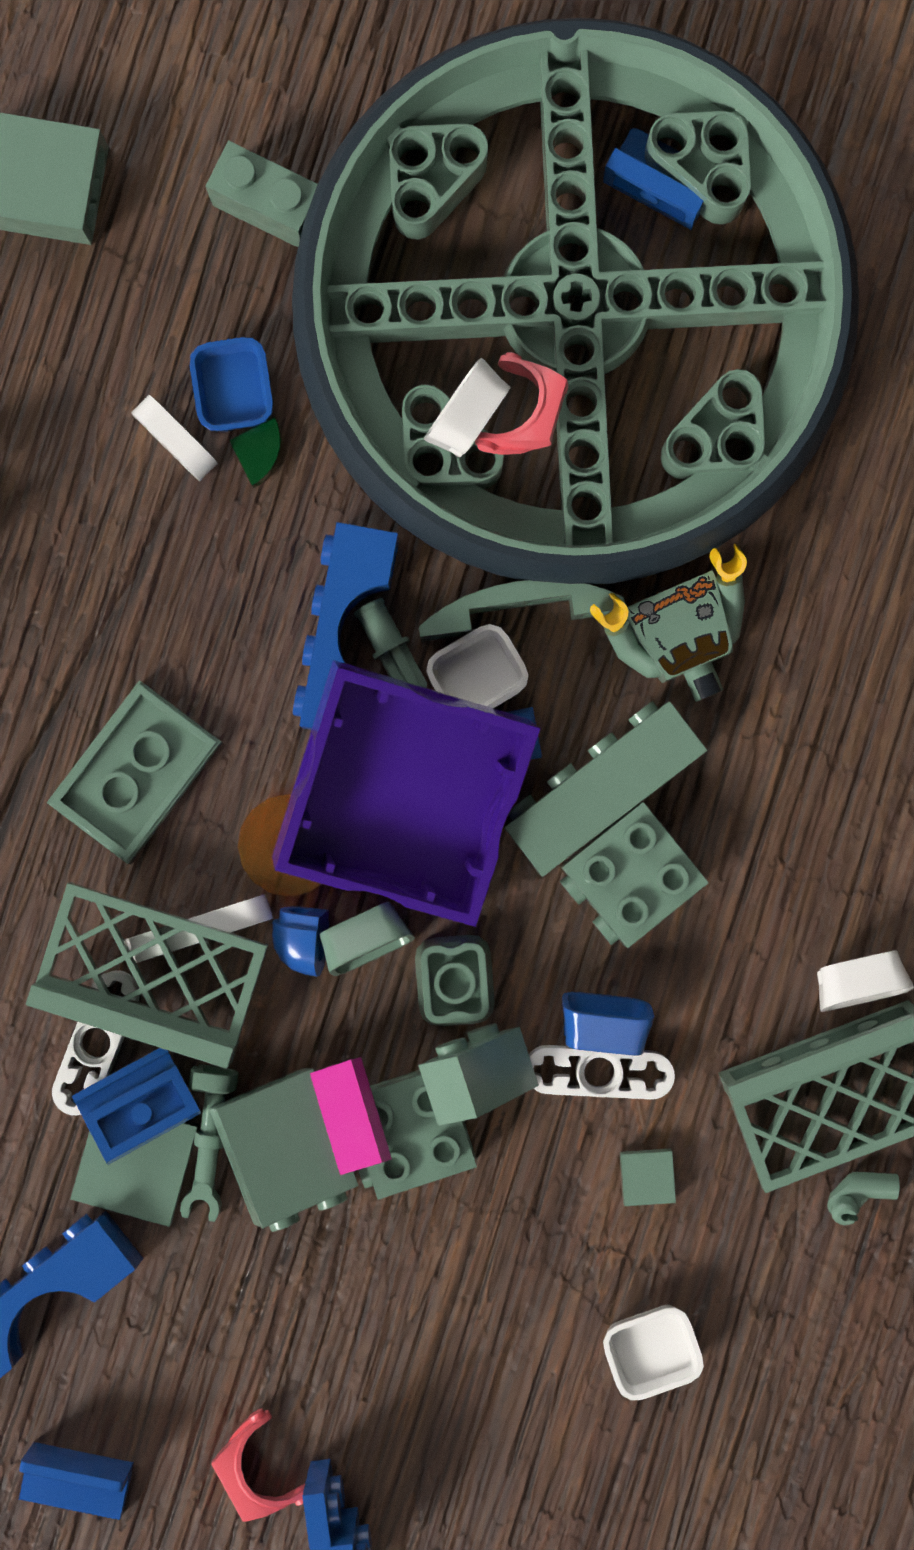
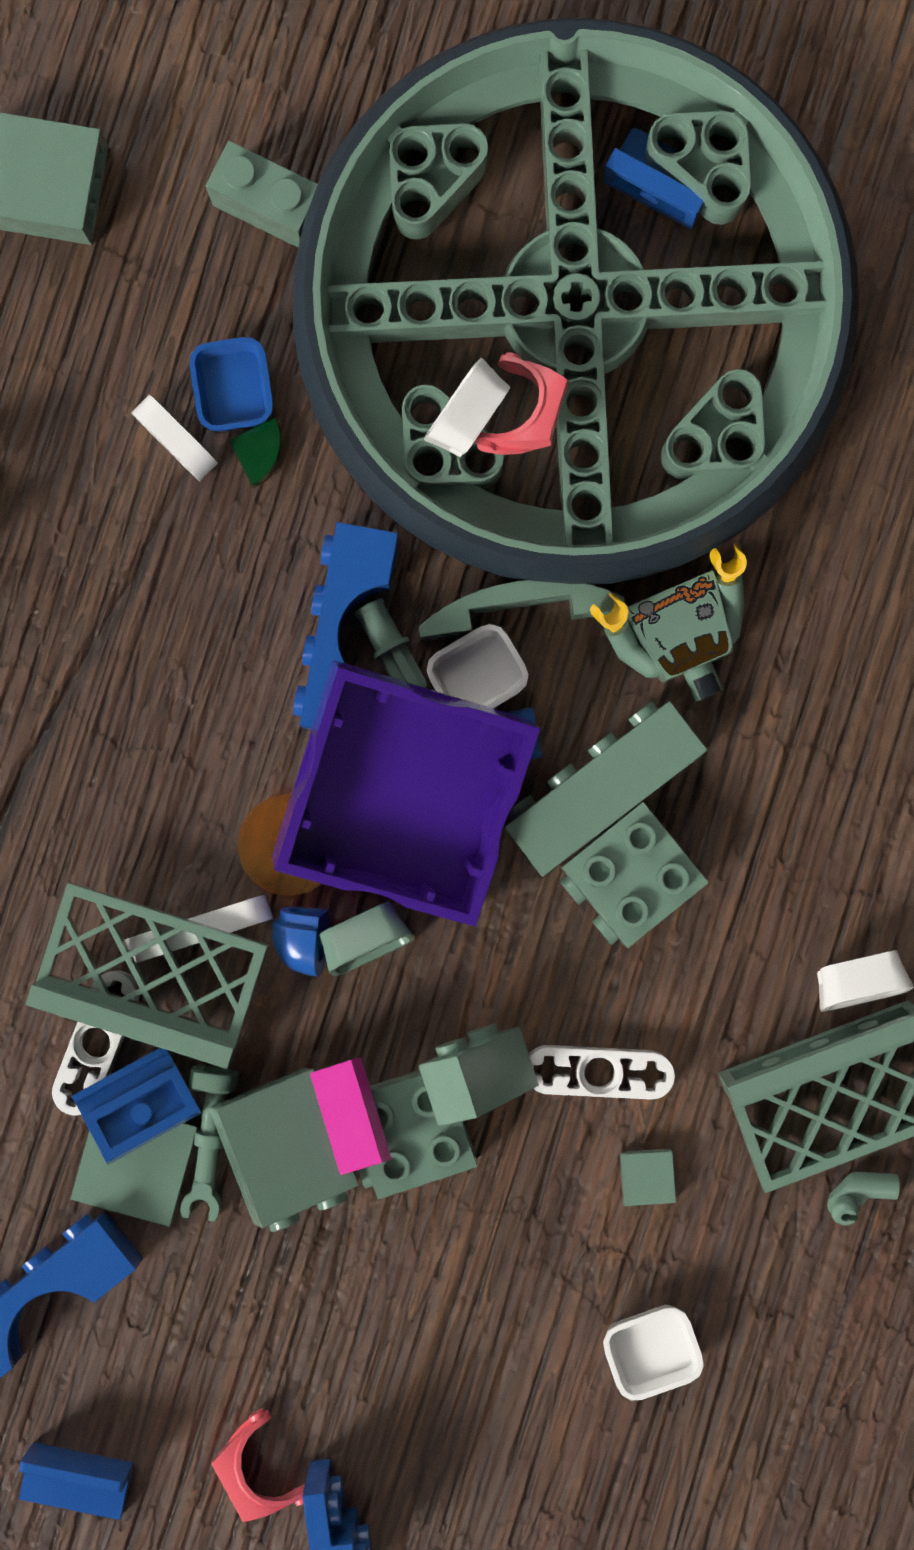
(134, 772): sand green tile -> none
(454, 980): sand green piece -> none
(606, 1023): blue piece -> none

